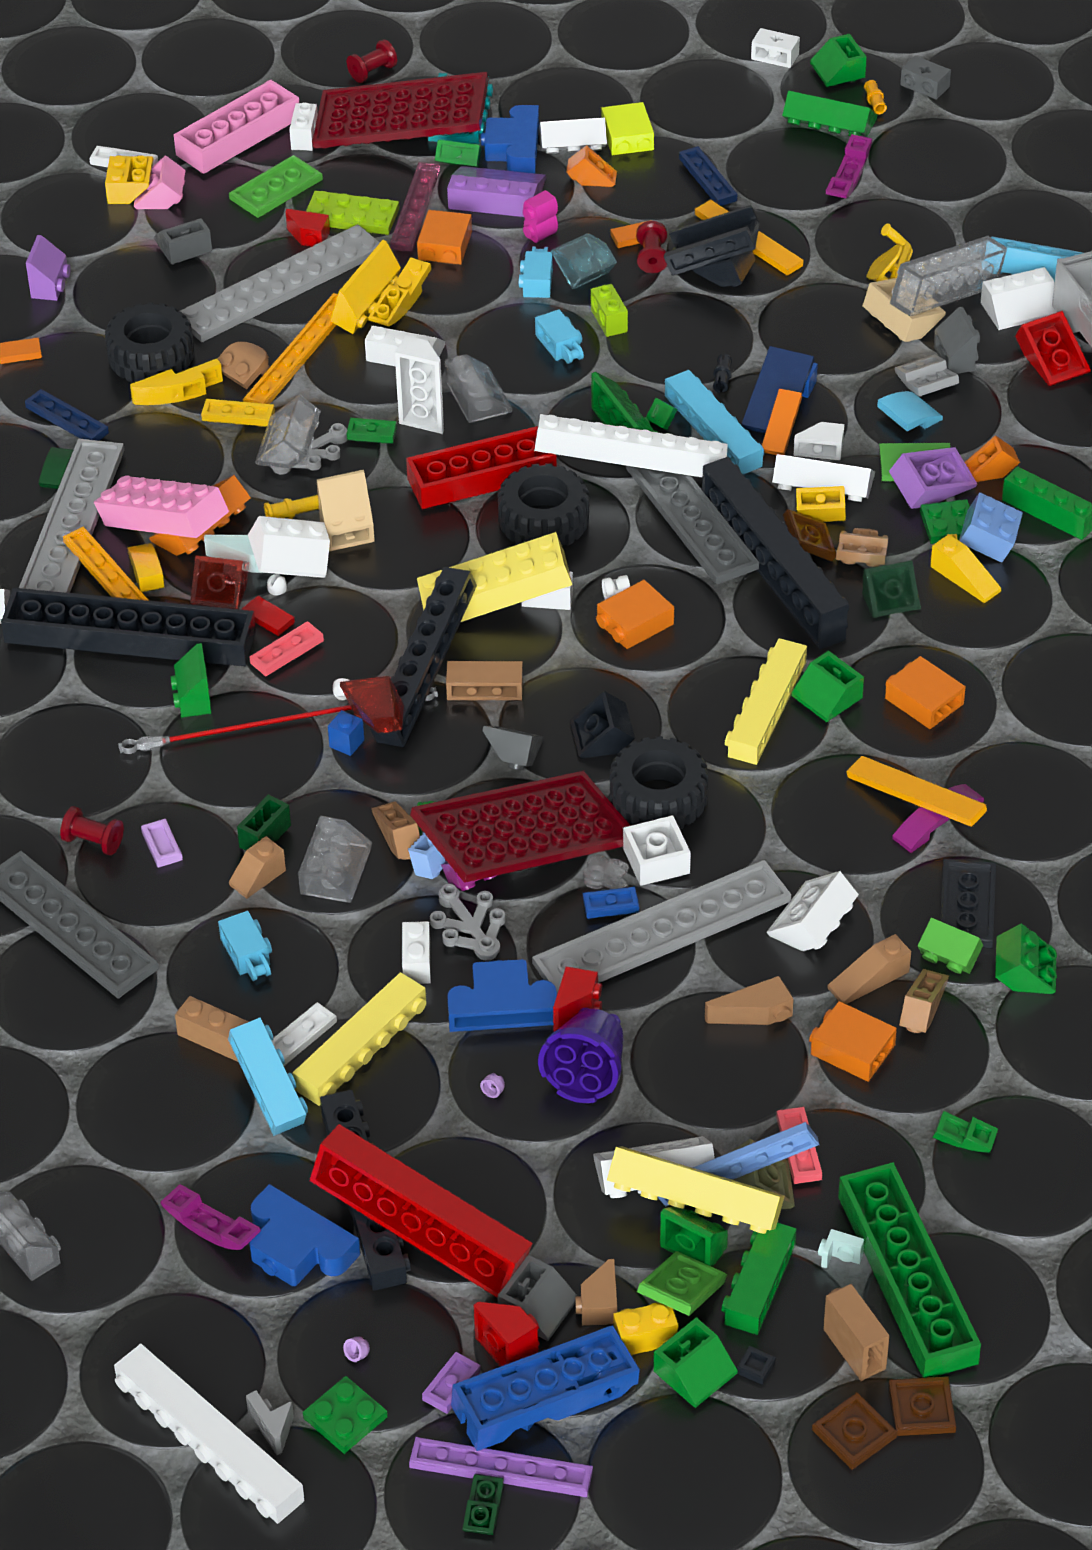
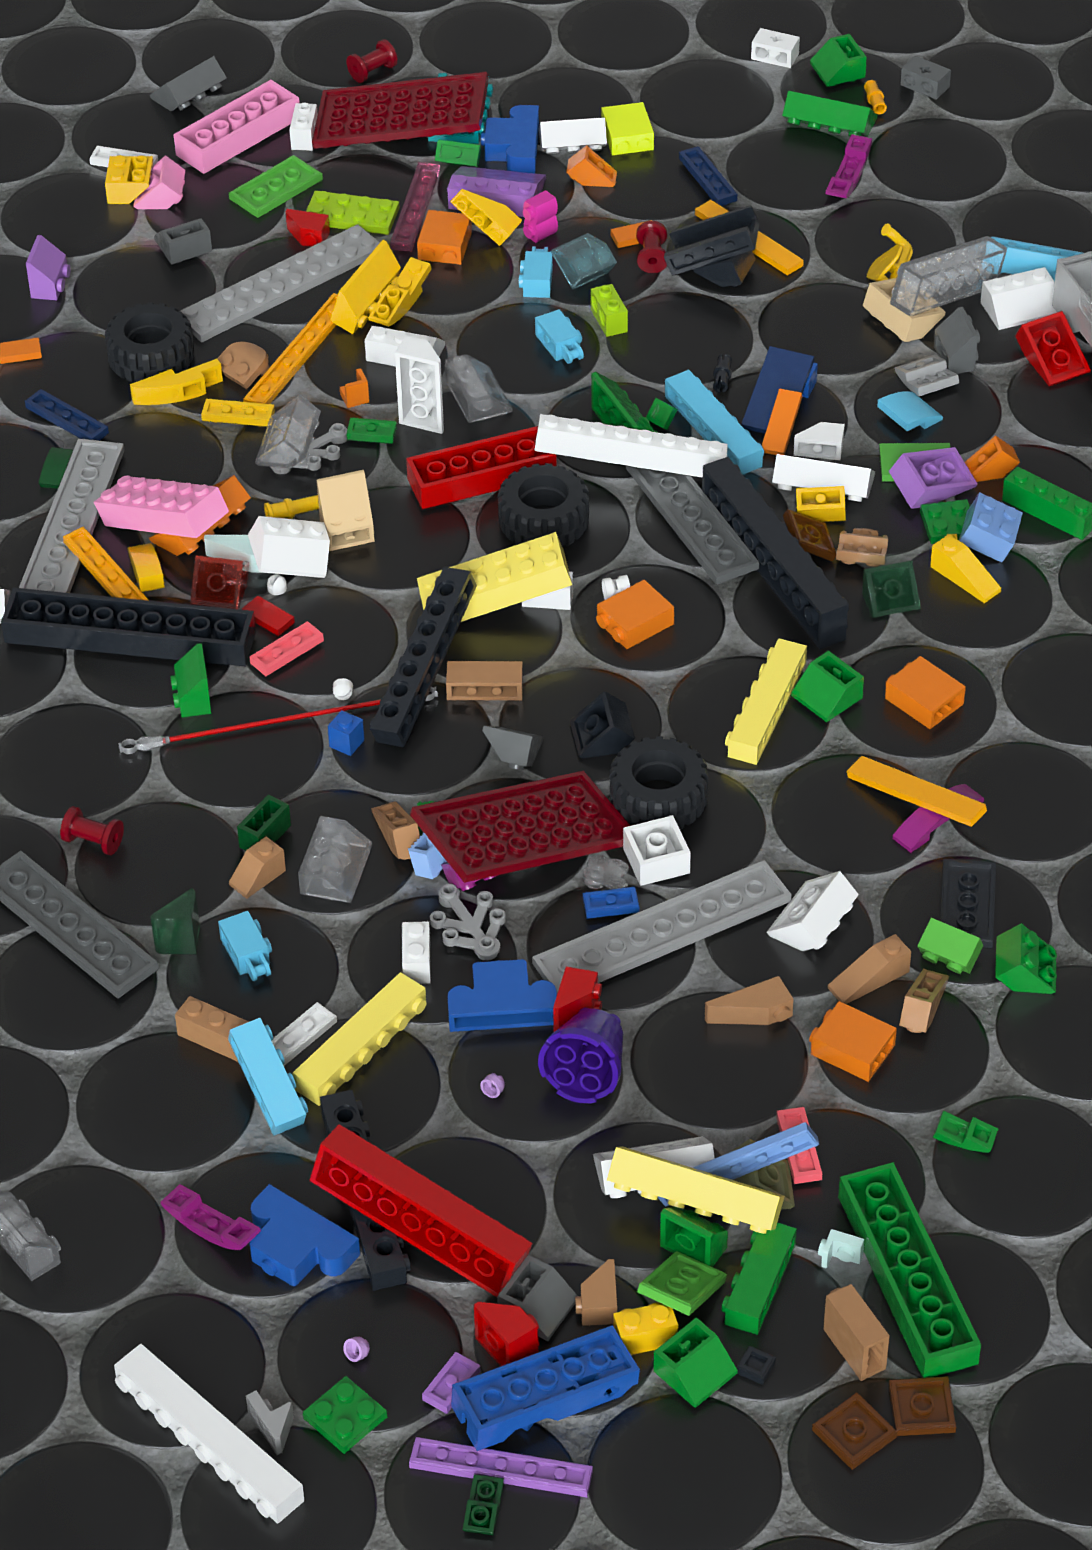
(161, 843): lavender tile -> none
(177, 926): none -> clear green slope
(190, 85): none -> dark grey slope
(356, 392): none -> orange panel
(375, 702): clear red slope -> none
(490, 216): none -> yellow slope

